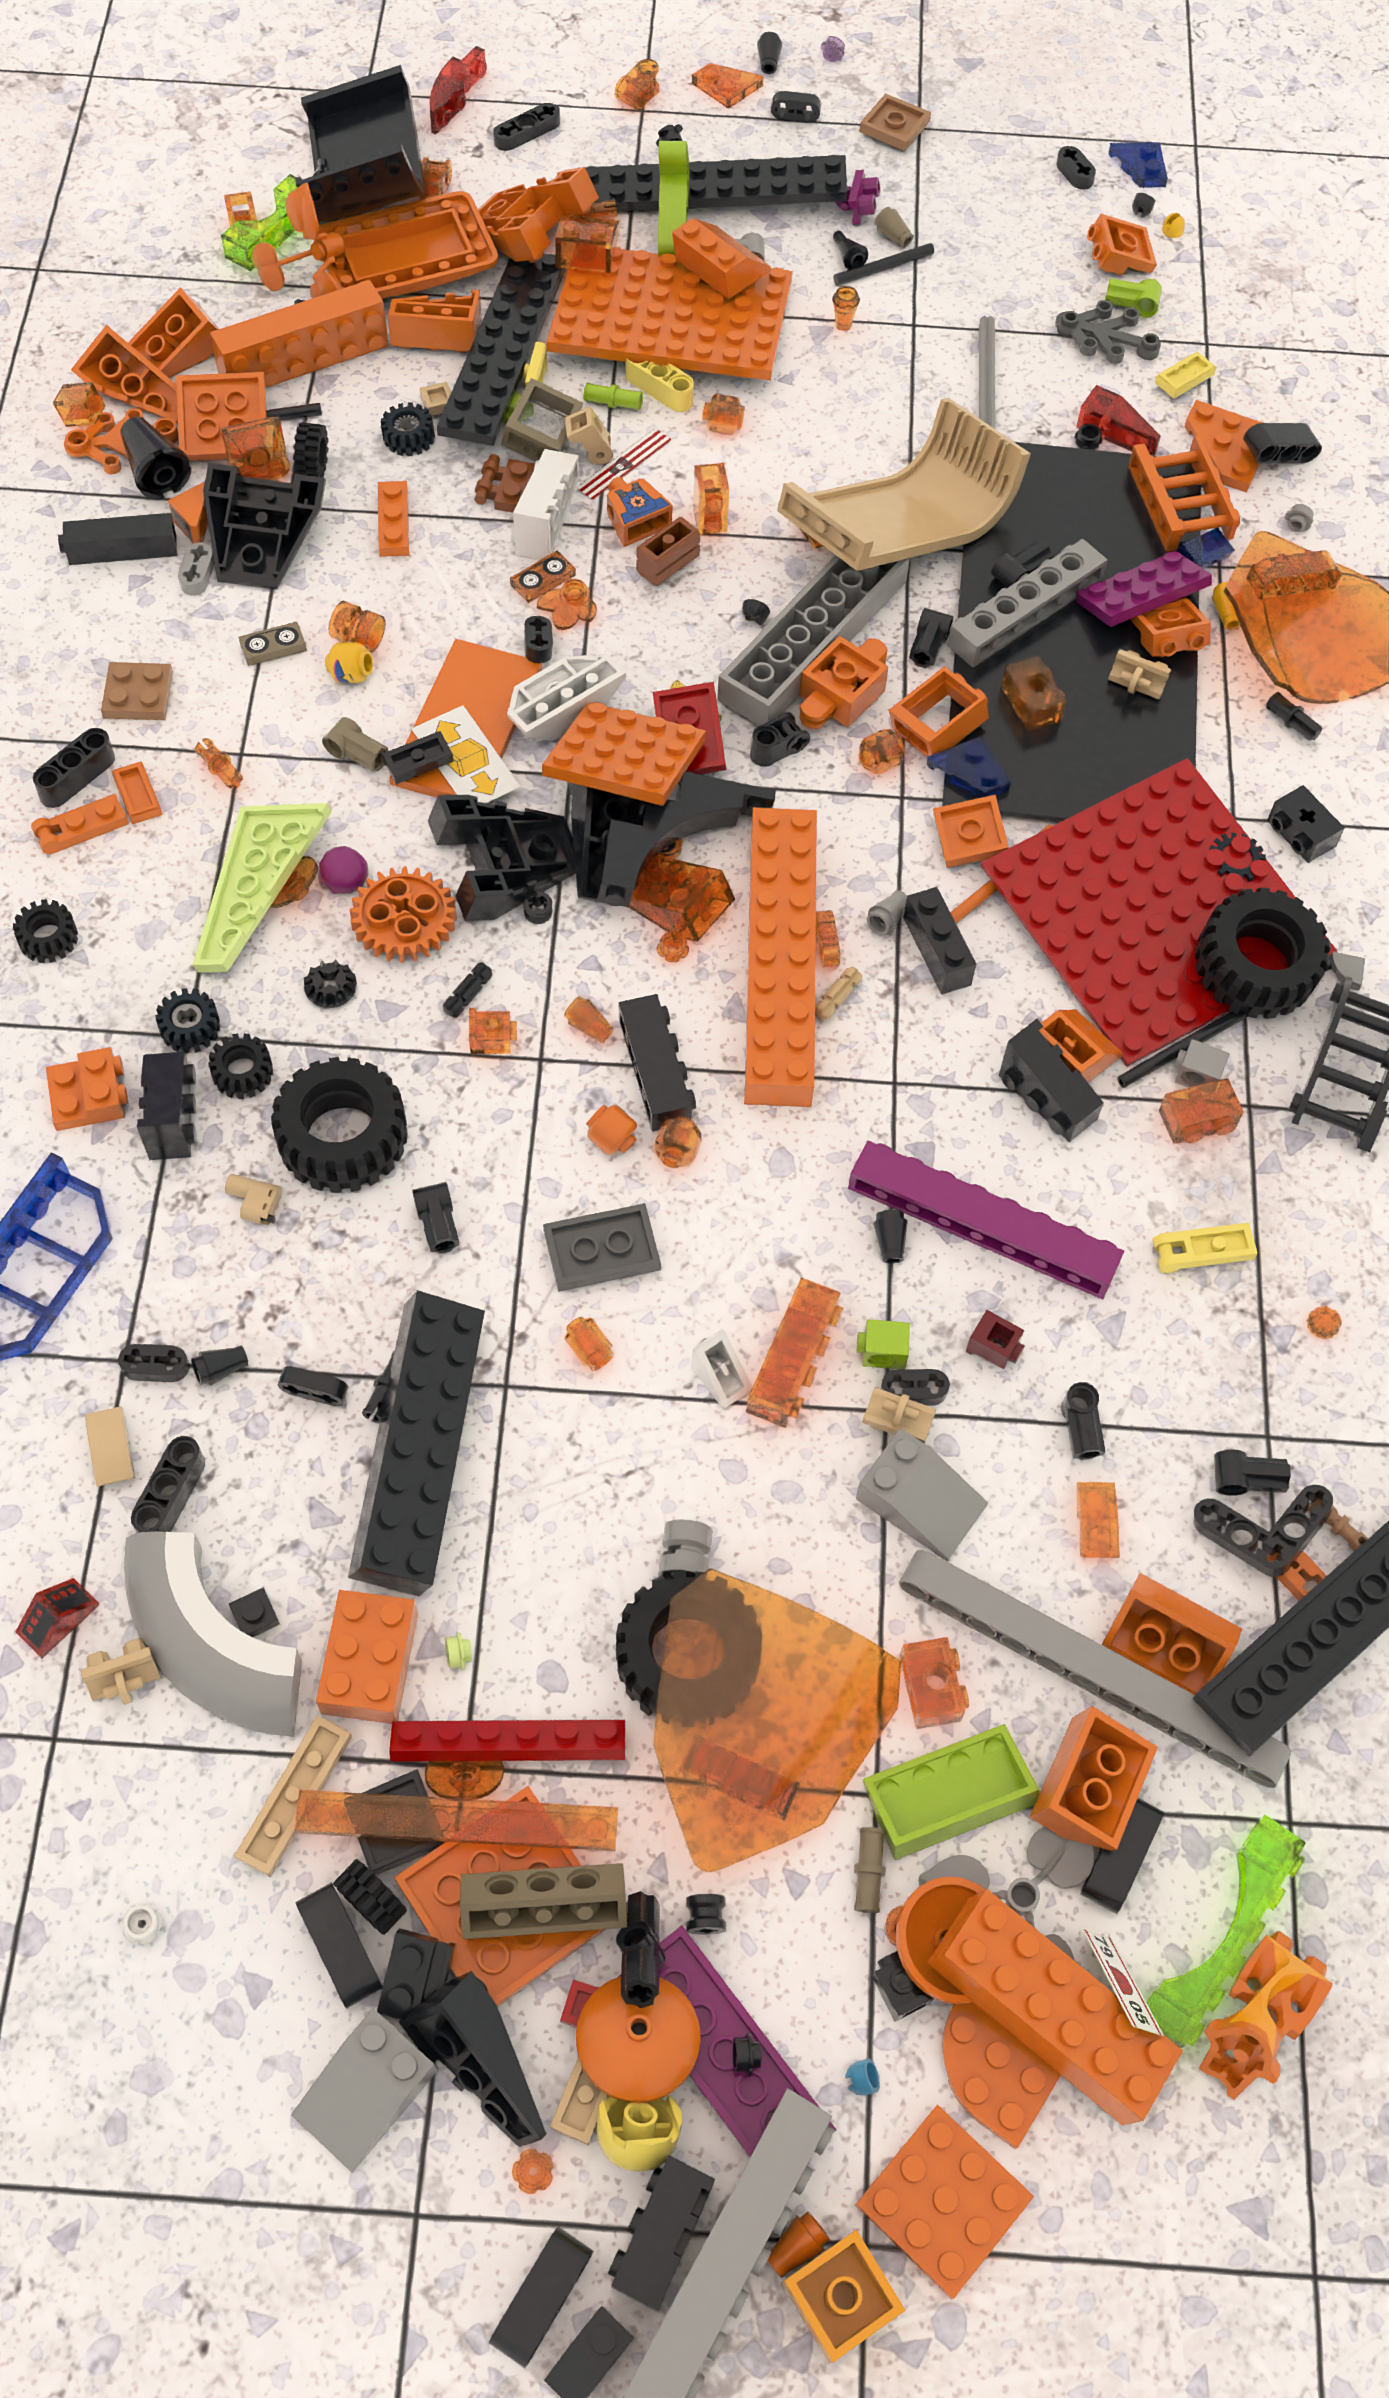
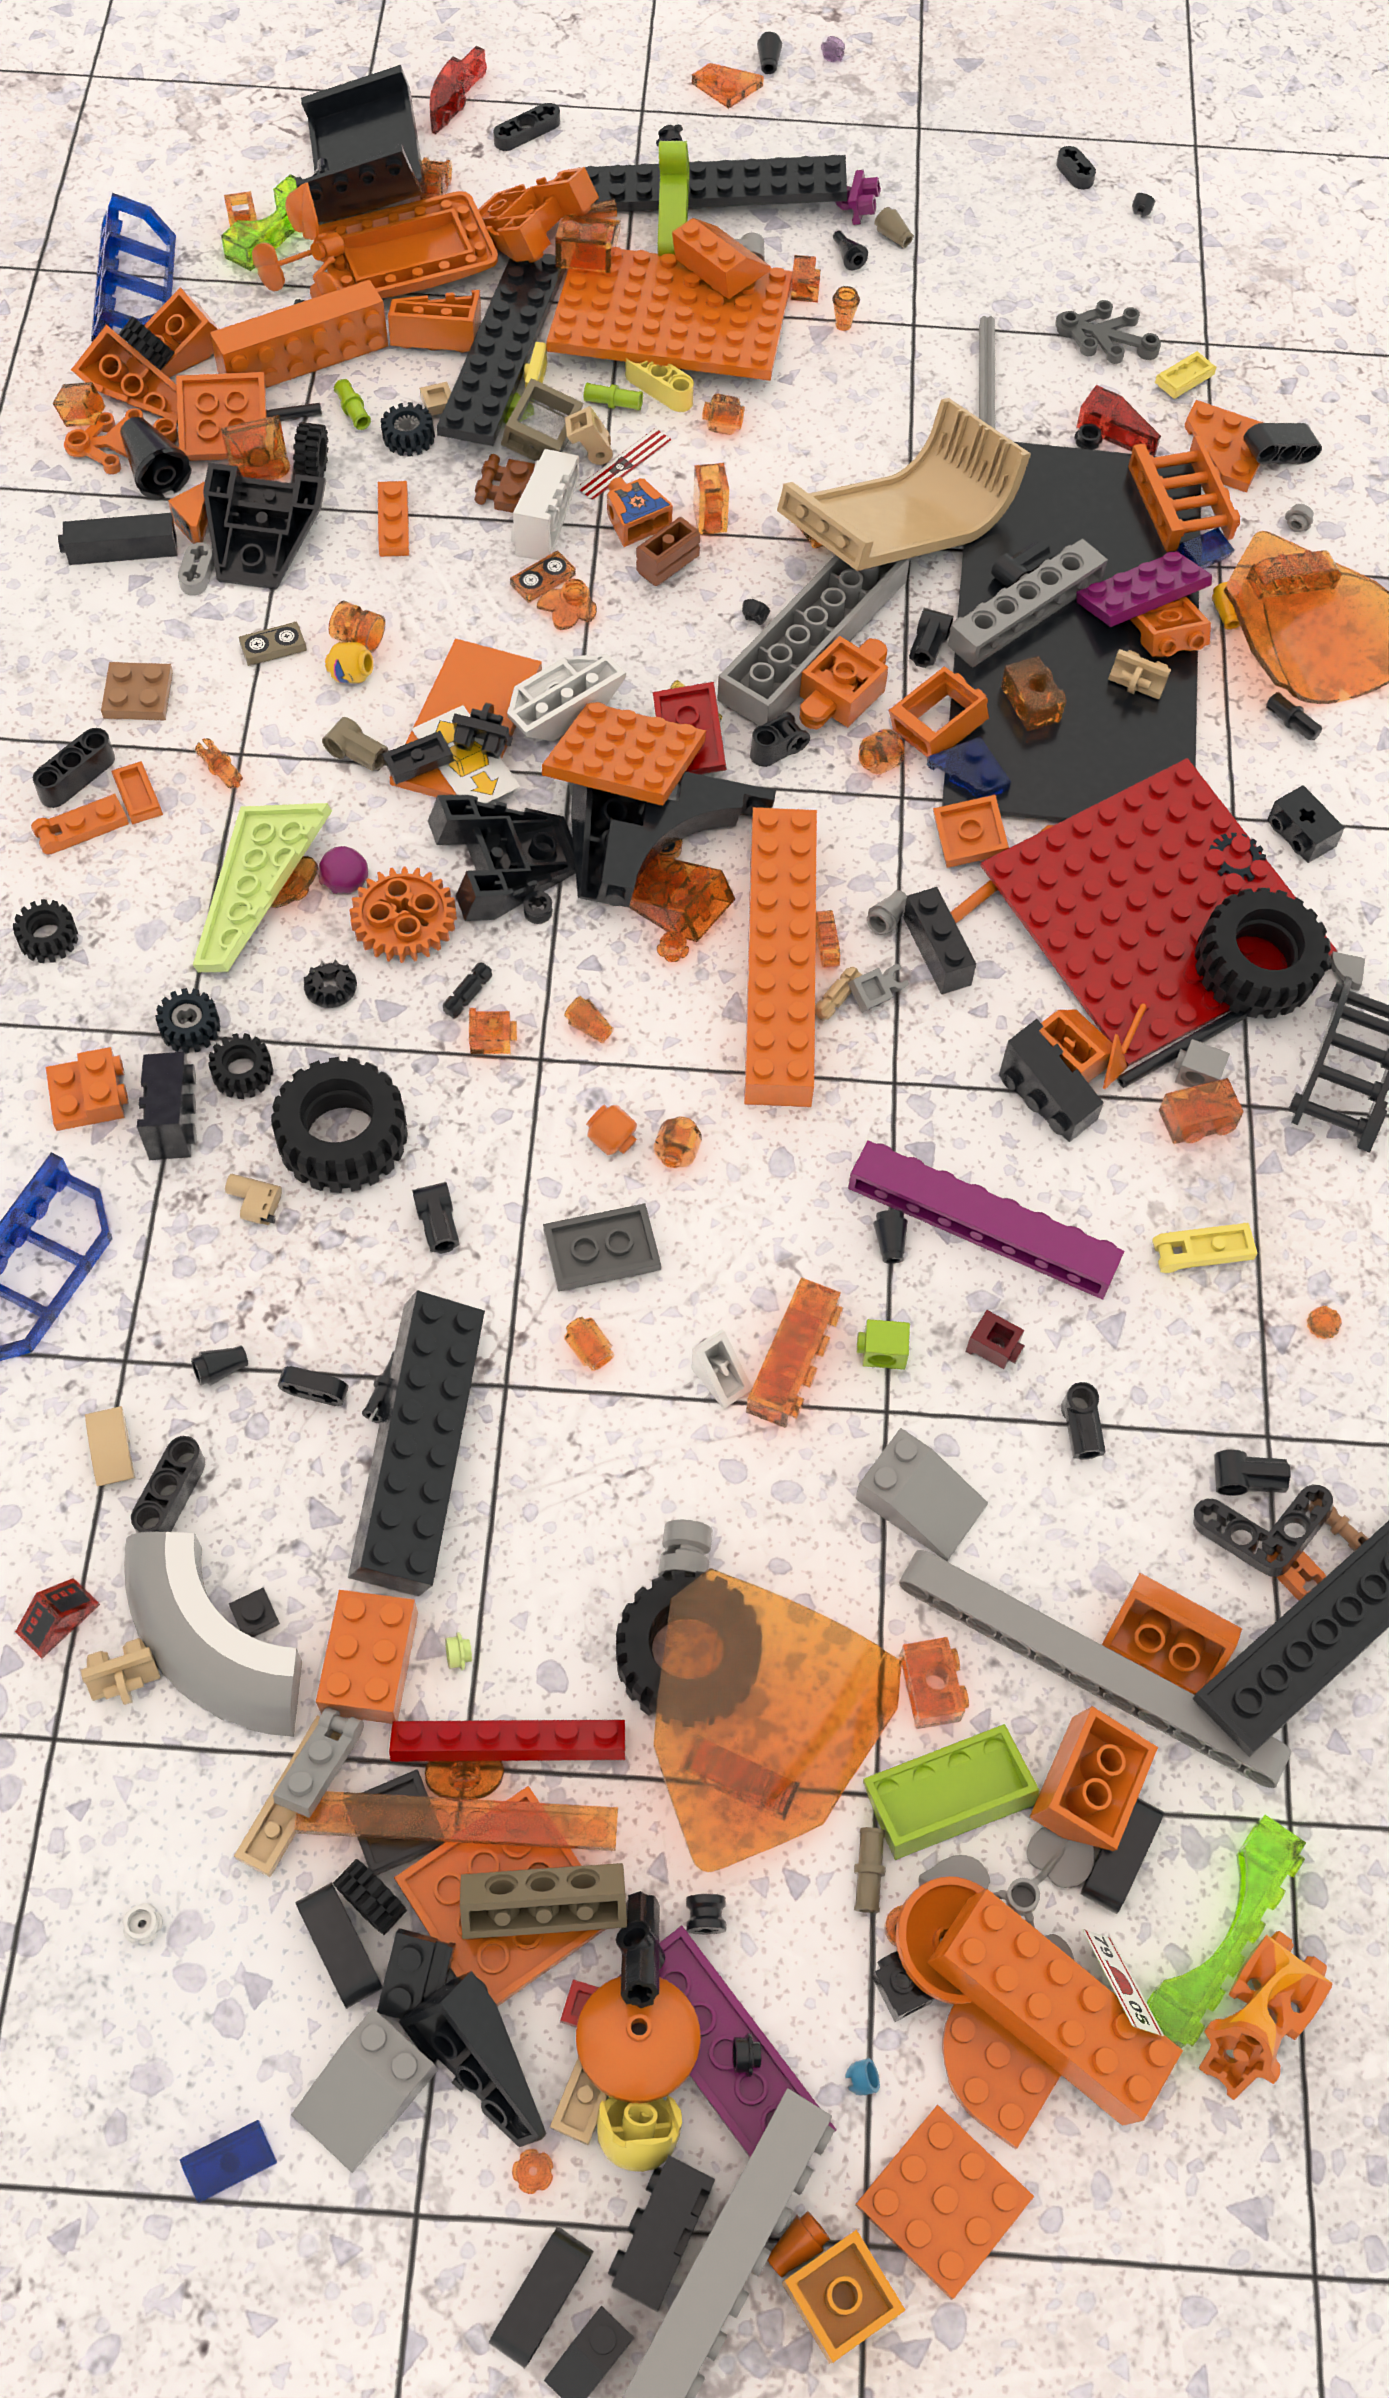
(107, 268): none -> clear blue plate
(146, 343): none -> black tyre
(153, 1364): black beam -> none
(228, 2161): none -> clear blue slope
(318, 1763): none -> light grey plate
(352, 404): none -> lime pin
(482, 725): none -> black hips
(540, 639): black beam -> none
(638, 84): clear orange piece -> none
(655, 1059): black brick -> none
(796, 106): black beam -> none
(805, 279): none -> clear orange brick
(876, 987): none -> light grey plate
(883, 264): black bar -> none
(892, 1412): tan hips -> none
(895, 122): medium nougat plate -> none
(915, 1384): black beam -> none
(1098, 1520): clear orange slope -> none
(1117, 1061): none -> orange piece
(1121, 245): orange plate -> none
(1142, 162): clear blue wing -> none
(1142, 296): lime piece -> none
(1173, 225): yellow hinge -> none

